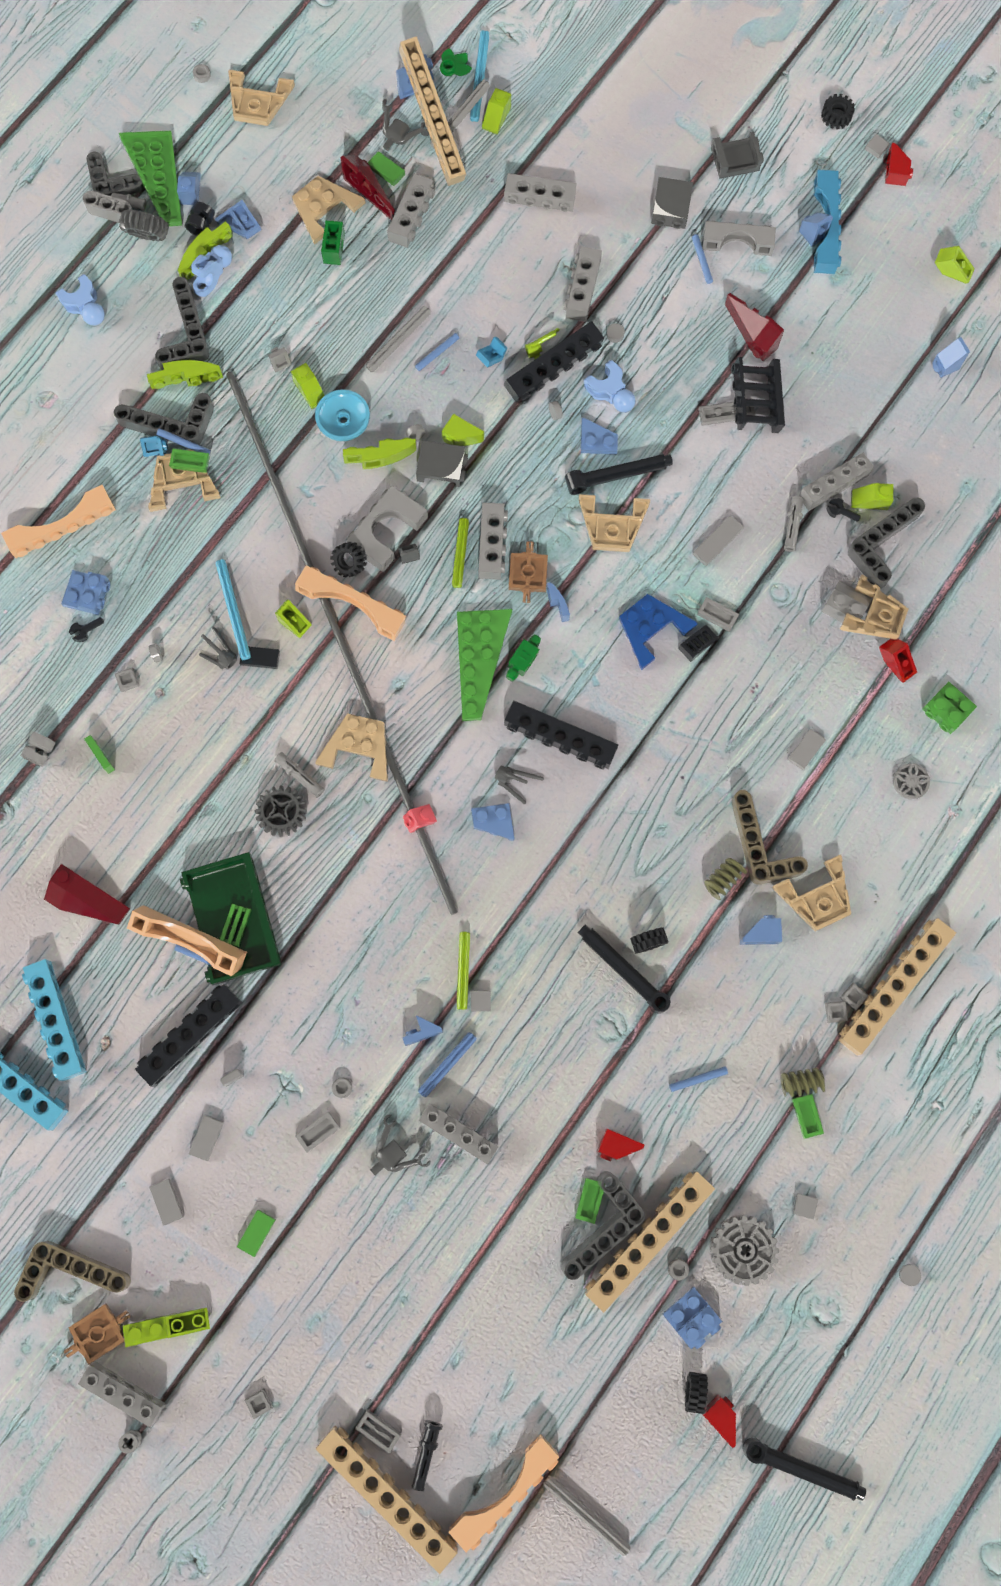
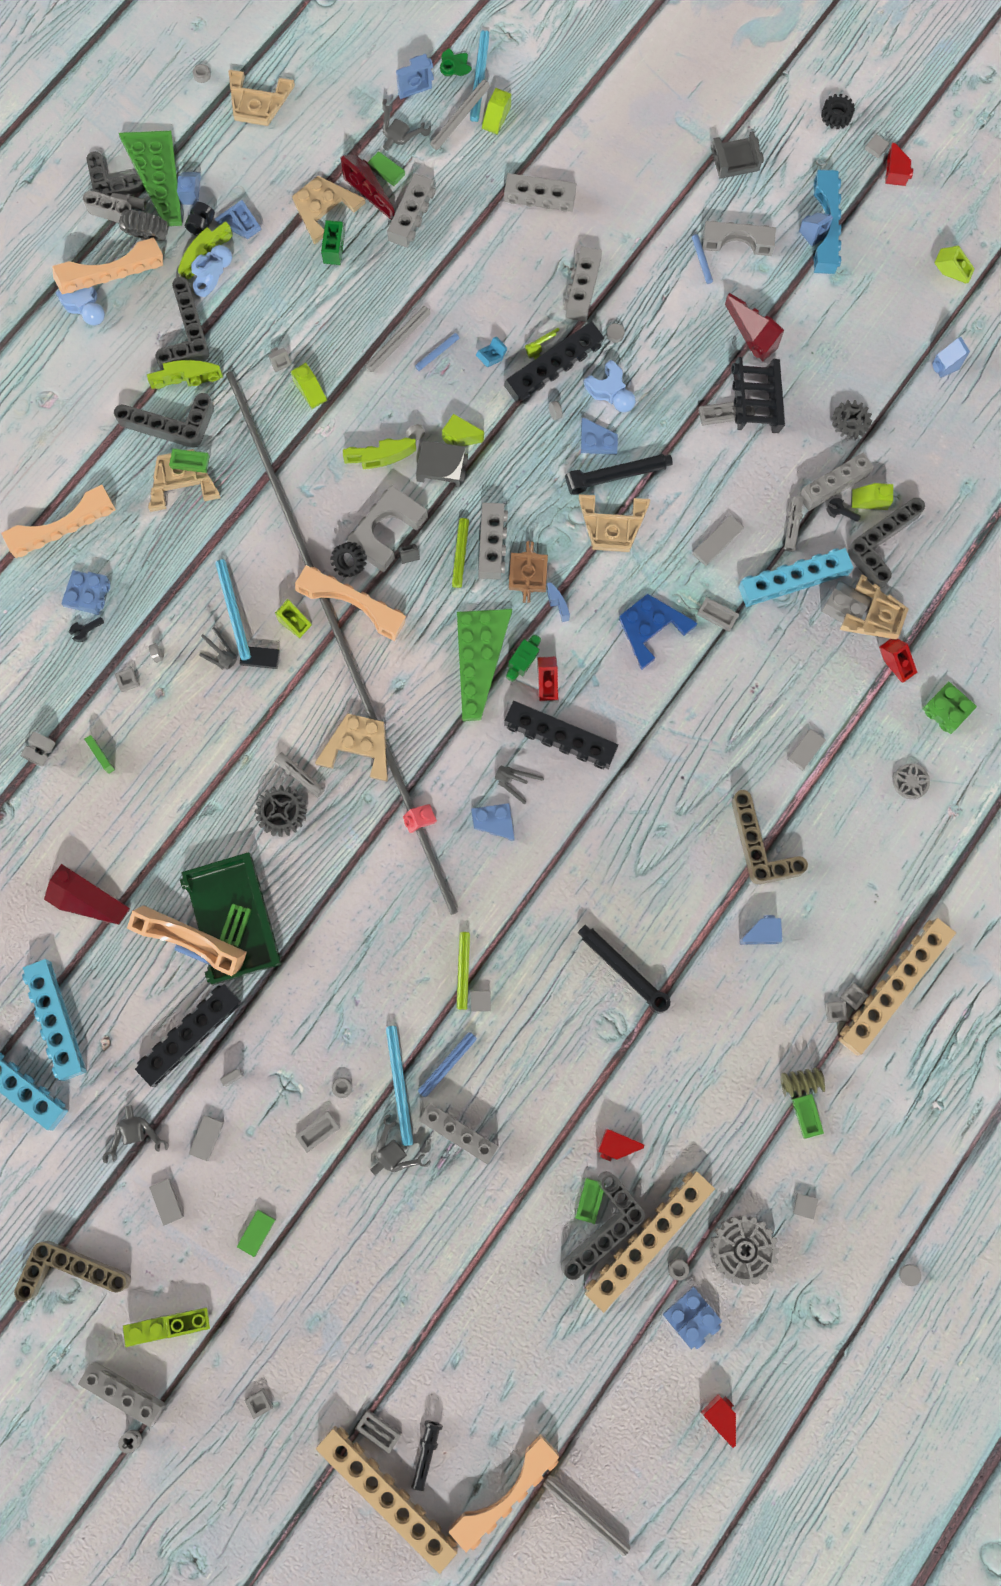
(75, 276): none -> light nougat arch
(97, 1333): medium nougat plate -> none
(132, 1132): none -> dark grey piece
(153, 445): dark azure bracket -> none
(181, 441): medium blue bar -> none
(342, 406): medium azure dish -> none
(399, 1086): none -> medium azure axle
(427, 1030): medium blue slope -> none
(432, 111): tan brick -> none
(547, 678): none -> red slope
(649, 940): black tyre -> none
(672, 203): dark grey panel -> none
(689, 654): black slope -> none
(696, 1392): black tyre -> none
(698, 1079): medium blue bar -> none
(723, 877): olive piece -> none
(803, 1470): black piece -> none
(822, 905): tan wing -> none
(838, 558): none -> medium azure brick
(854, 413): none -> dark grey gear

